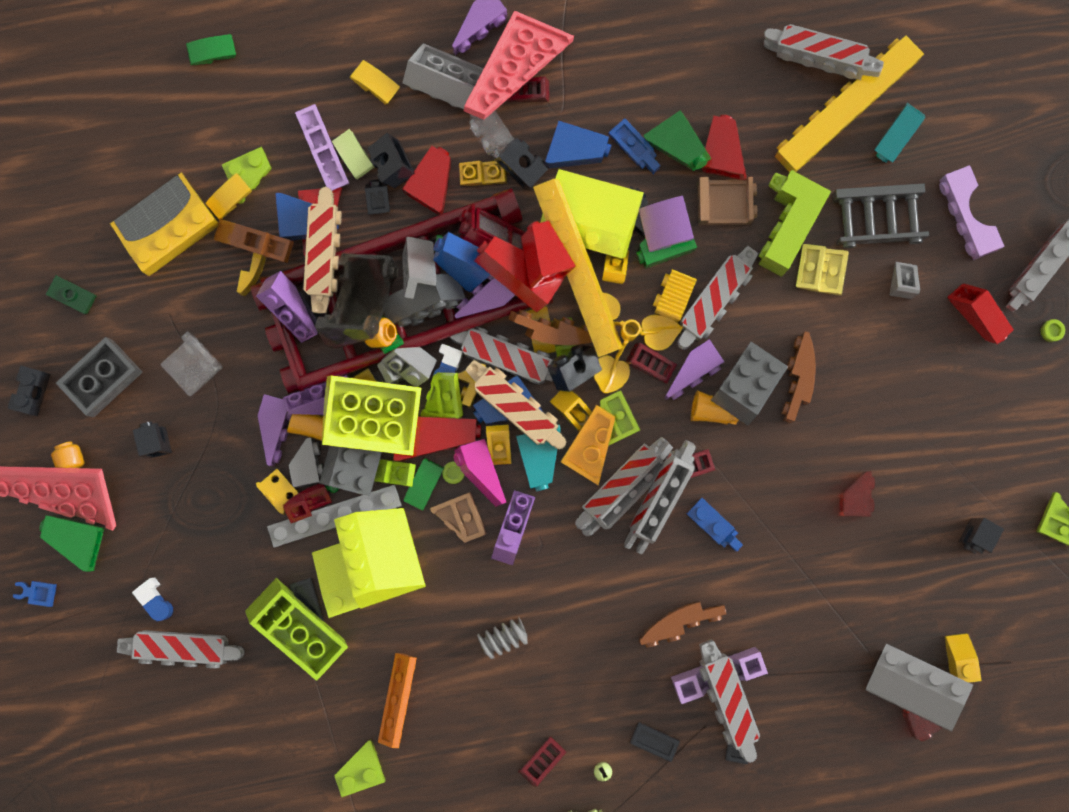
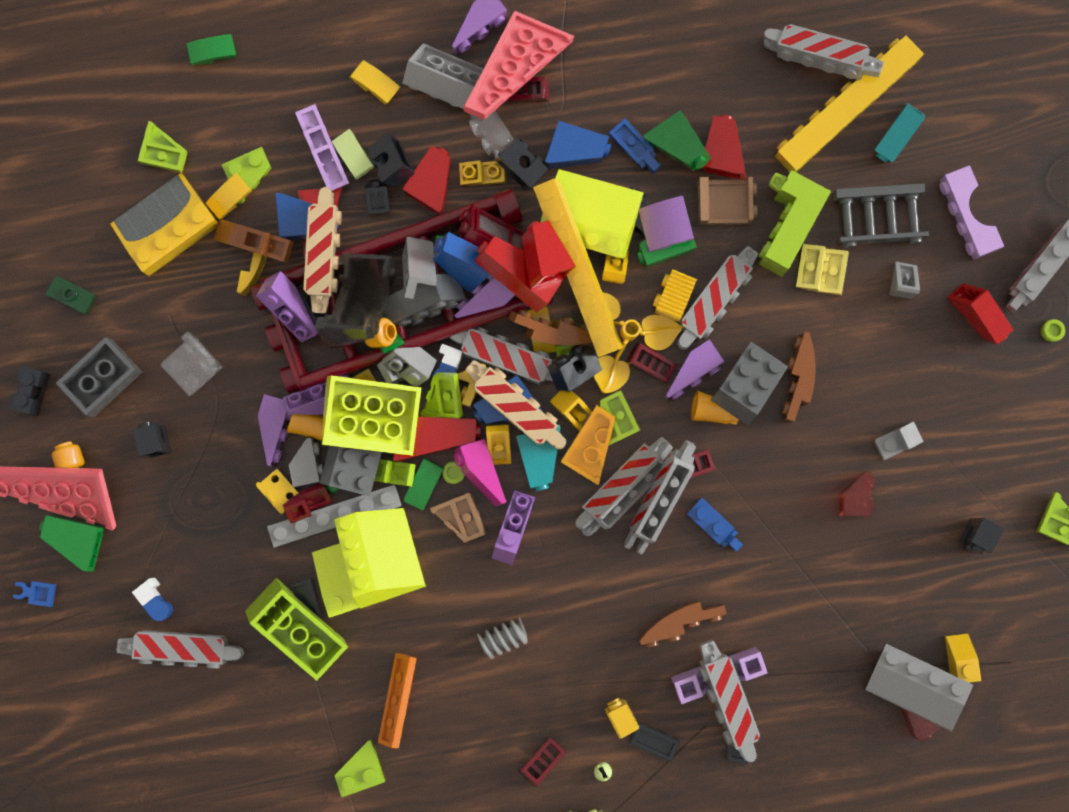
(161, 151): none -> lime wing
(621, 717): none -> yellow brick
(898, 441): none -> light grey slope

